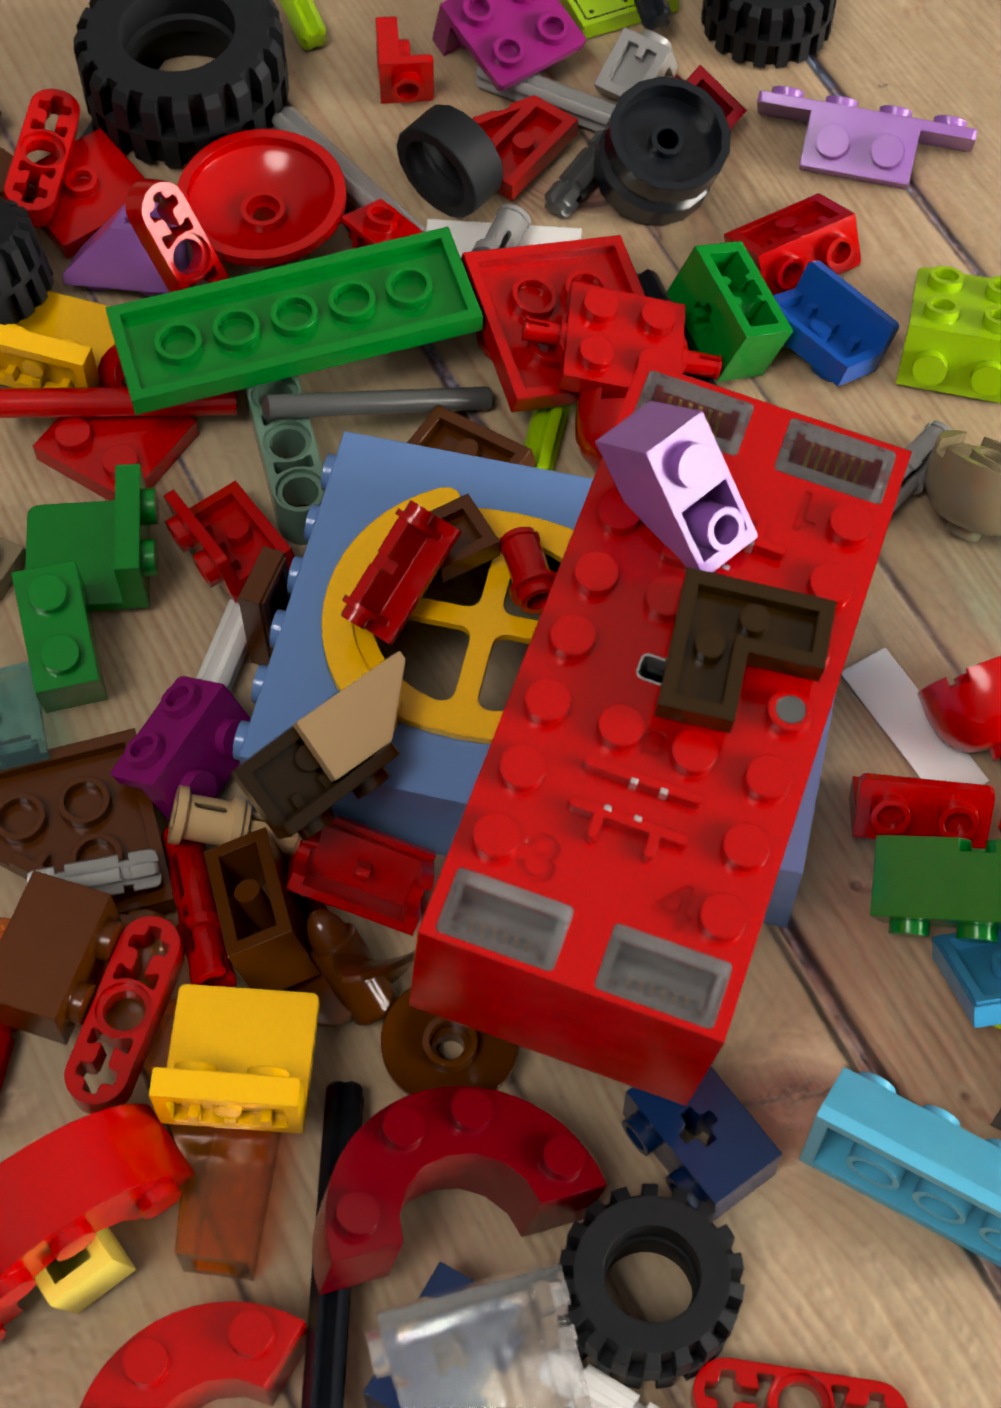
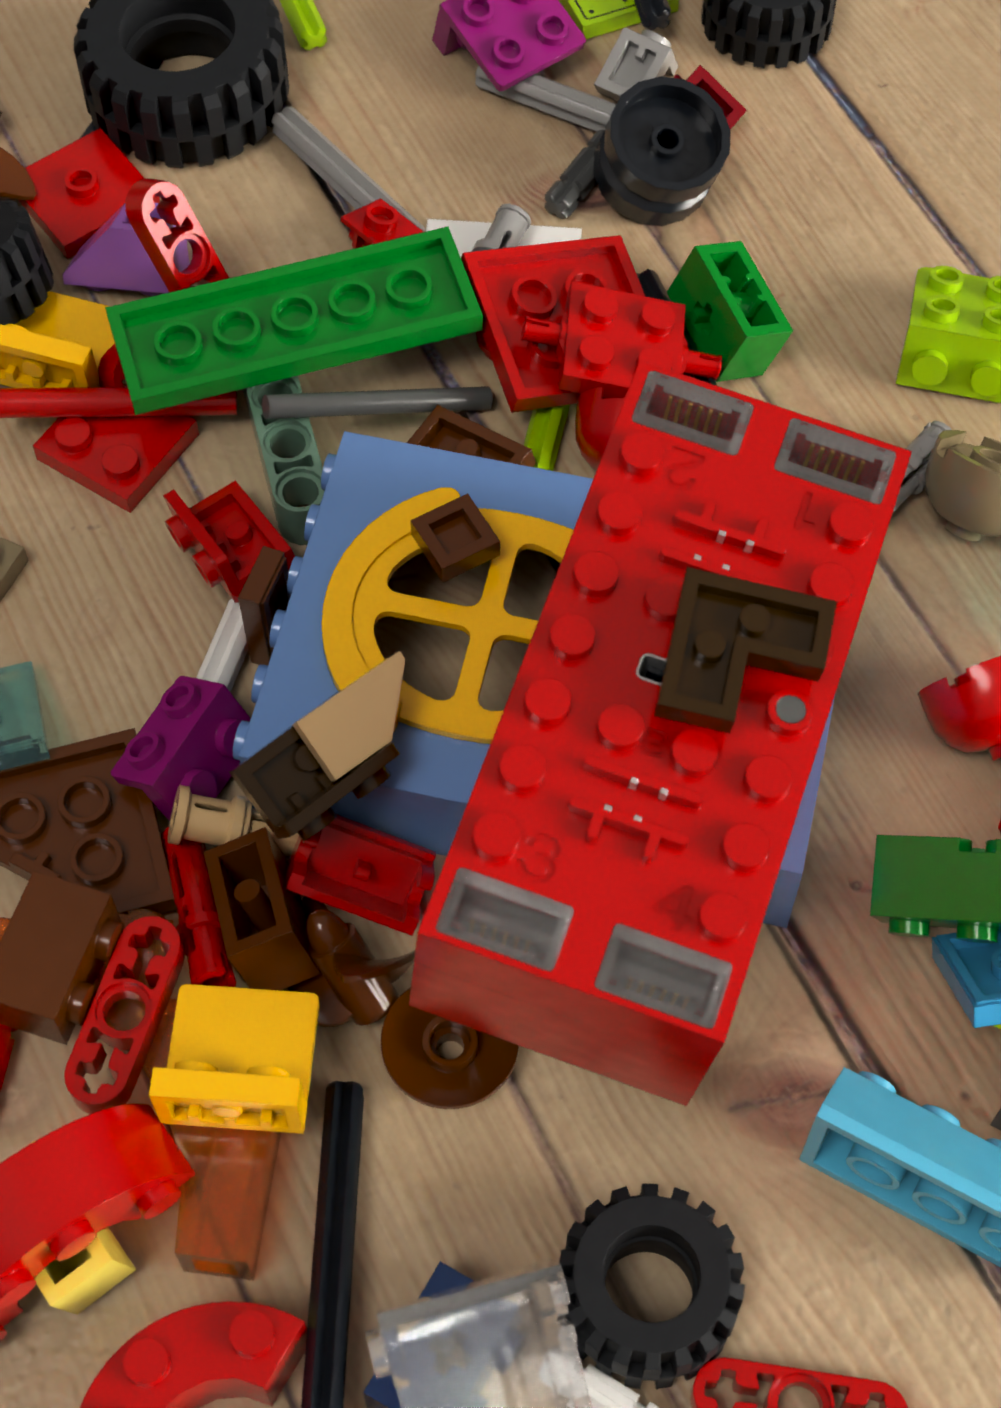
(36, 137): red beam -> none
(59, 636): green brick -> none
(104, 539): green bracket -> none
(111, 874): light grey axle -> none
(265, 196): red dish -> none
(400, 572): red hinge -> none
(401, 75): red bracket -> none
(441, 1142): dark red brick -> none
(475, 161): black tyre -> none
(527, 139): red wing -> none
(527, 569): red pin -> none
(678, 483): medium lavender slope -> none
(737, 1151): dark blue brick -> none
(797, 235): red bracket -> none
(835, 325): blue bracket -> none
(861, 141): medium lavender bracket -> none
(898, 710): white sticker -> none
(920, 808): red bracket -> none

